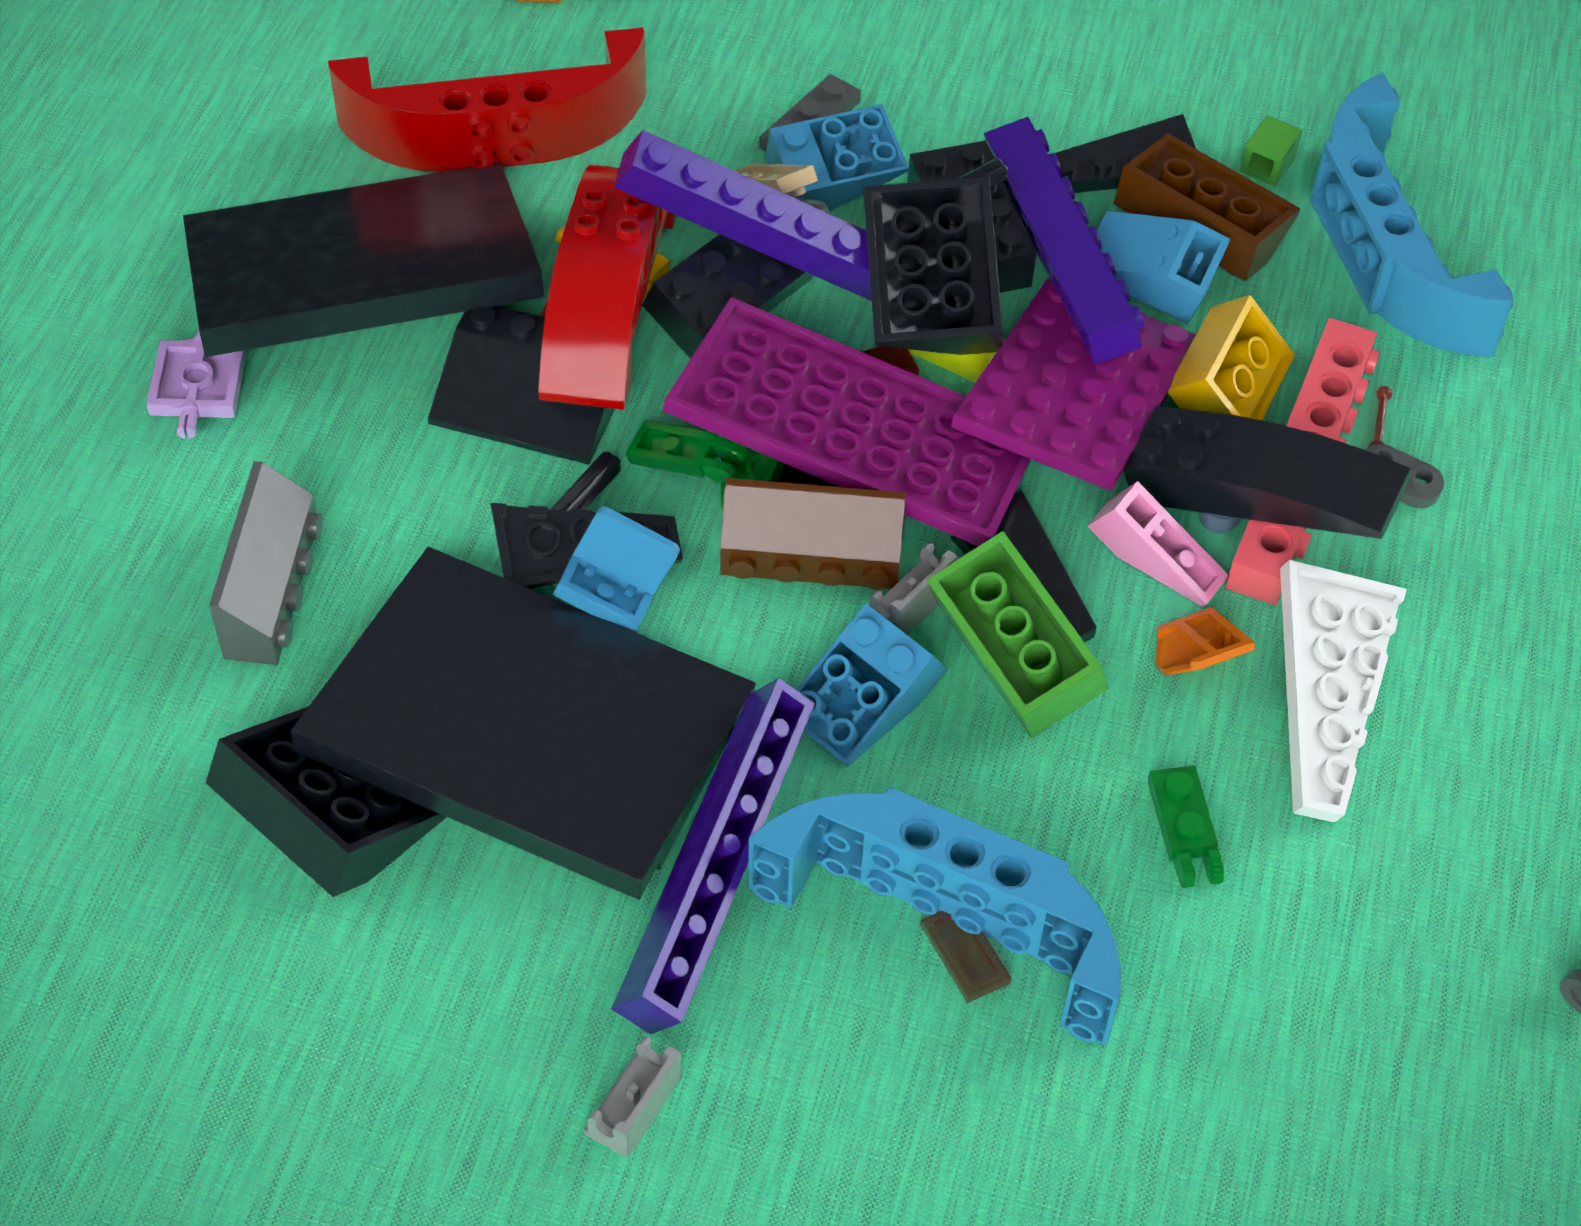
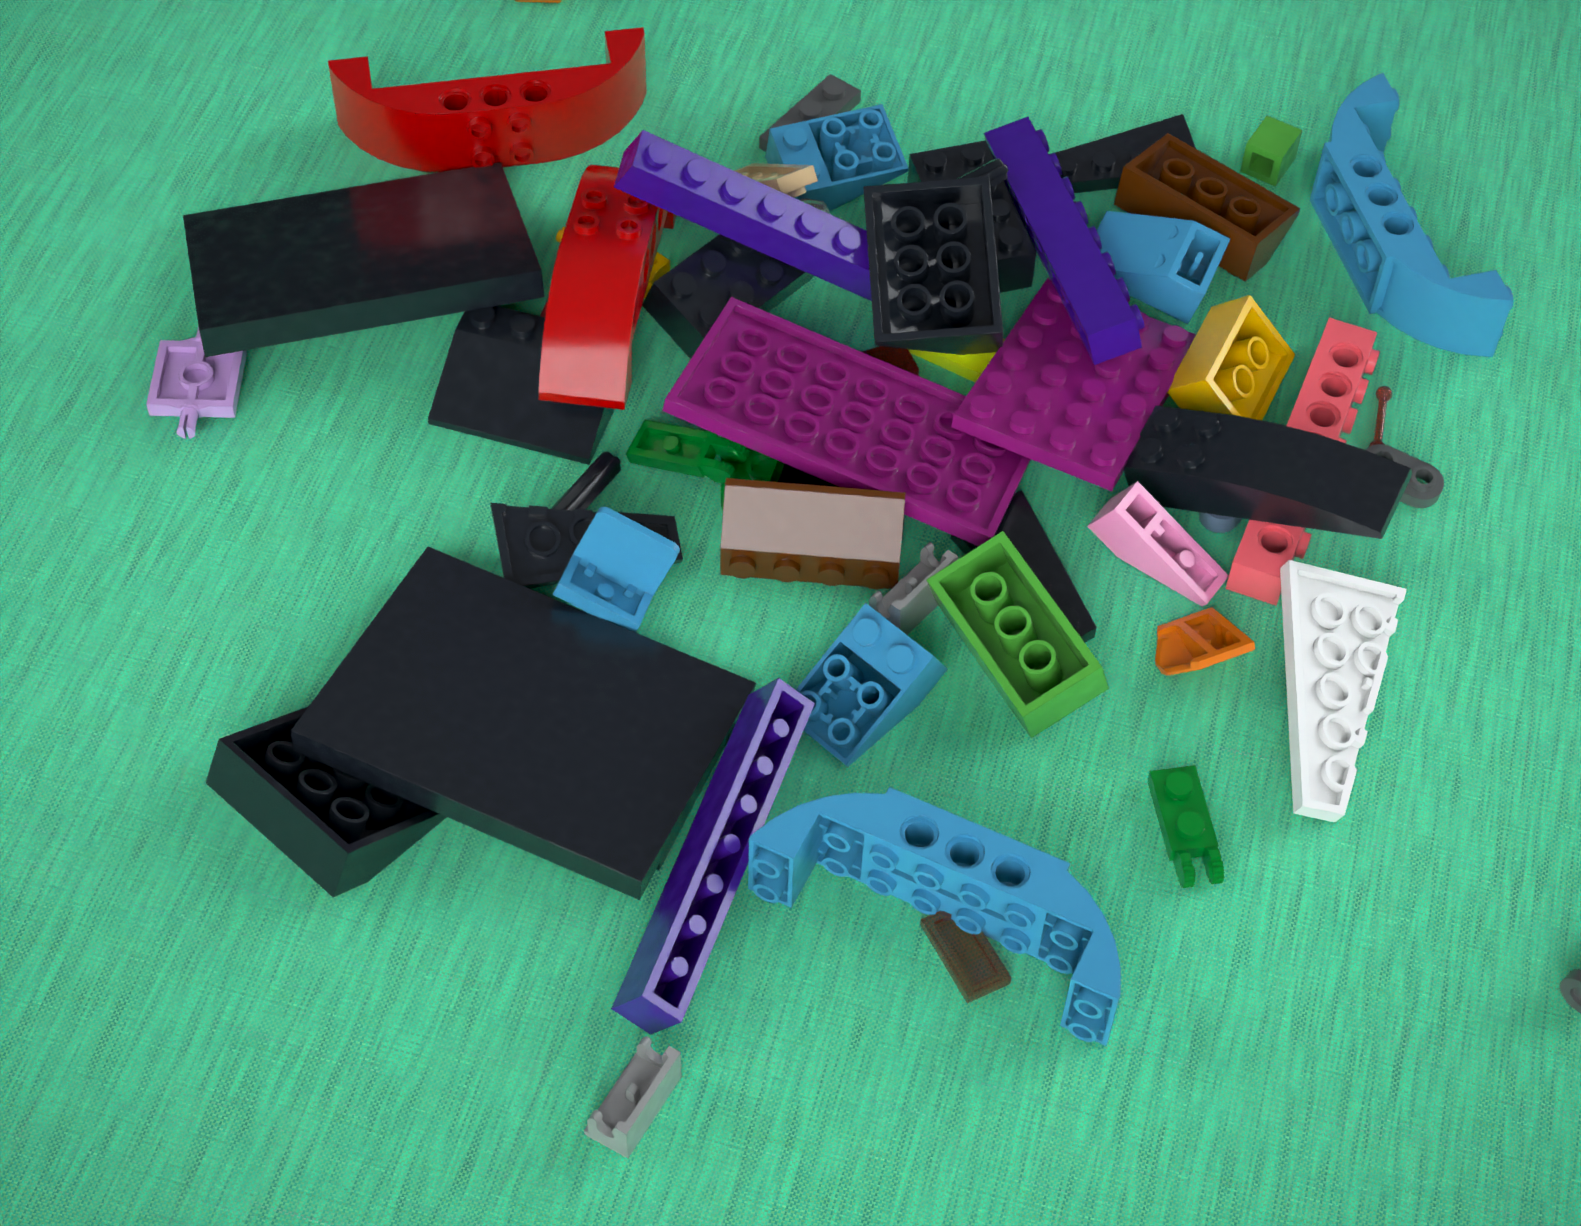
(264, 567): slope -> none

